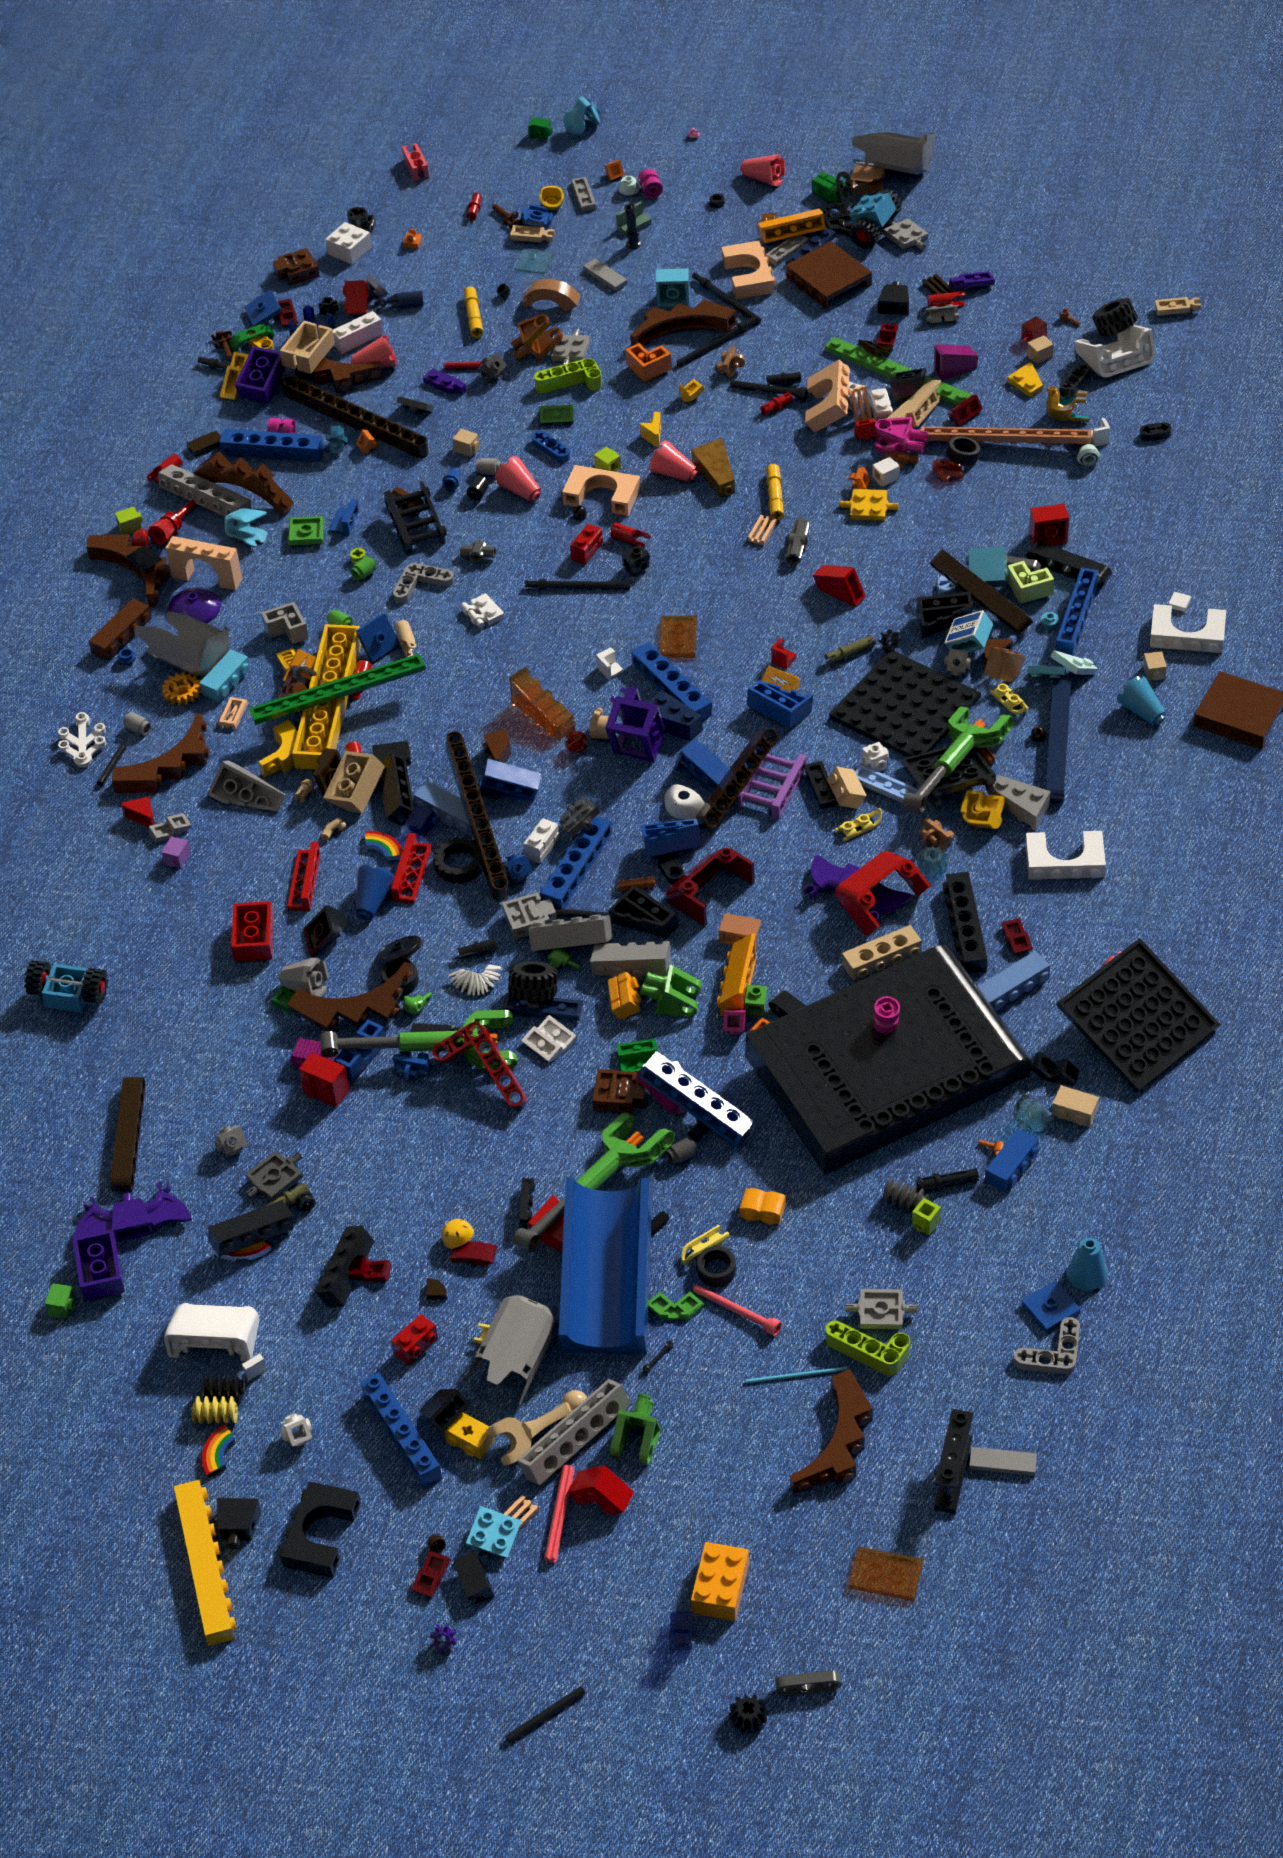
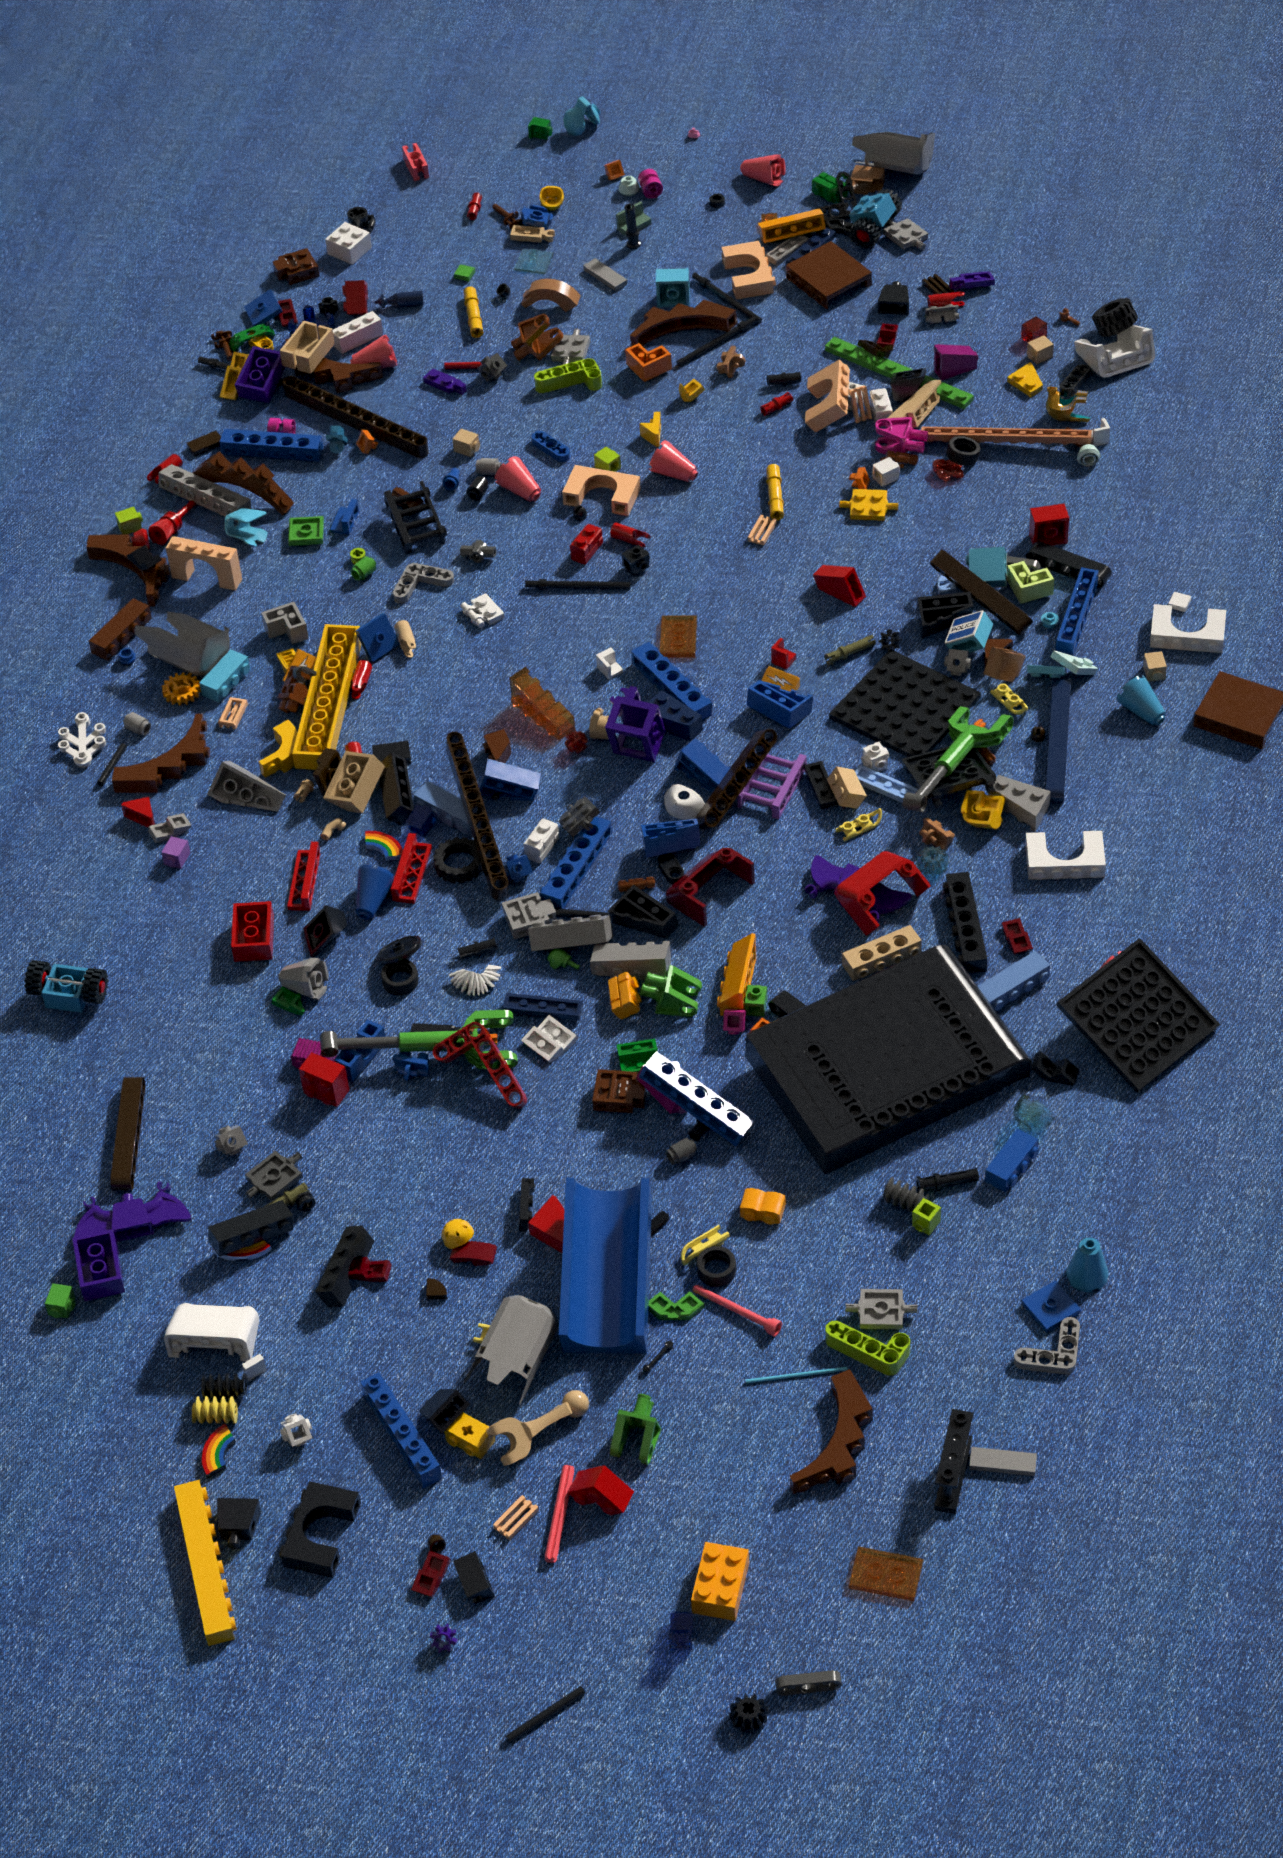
(197, 603): dark purple dish -> none
(337, 617): bright green brick -> none
(337, 689): green plate -> none
(373, 283): sand blue plate -> none
(380, 1002): reddish brown arch -> none
(412, 239): orange tile -> none
(414, 1339): red brick -> none
(415, 405): dark grey plate -> none
(415, 1004): bright green piece -> none
(464, 272): none -> bright green tile
(493, 1532): medium azure hinge -> none
(532, 981): black tyre -> none
(556, 413): bright green panel -> none
(573, 1432): light grey brick -> none
(583, 194): light grey tile -> none
(617, 1154): bright green piece -> none
(714, 466): pearl gold slope -> none
(737, 927): nougat panel -> none
(797, 541): dark grey piece -> none
(800, 393): black piece -> none
(865, 429): red brick -> none
(886, 1014): dark pink wheel -> none
(966, 409): dark red plate -> none
(996, 1147): orange hand -> none
(1075, 1106): tan brick -> none
(1155, 431): black beam -> none
(1176, 305): tan plate -> none

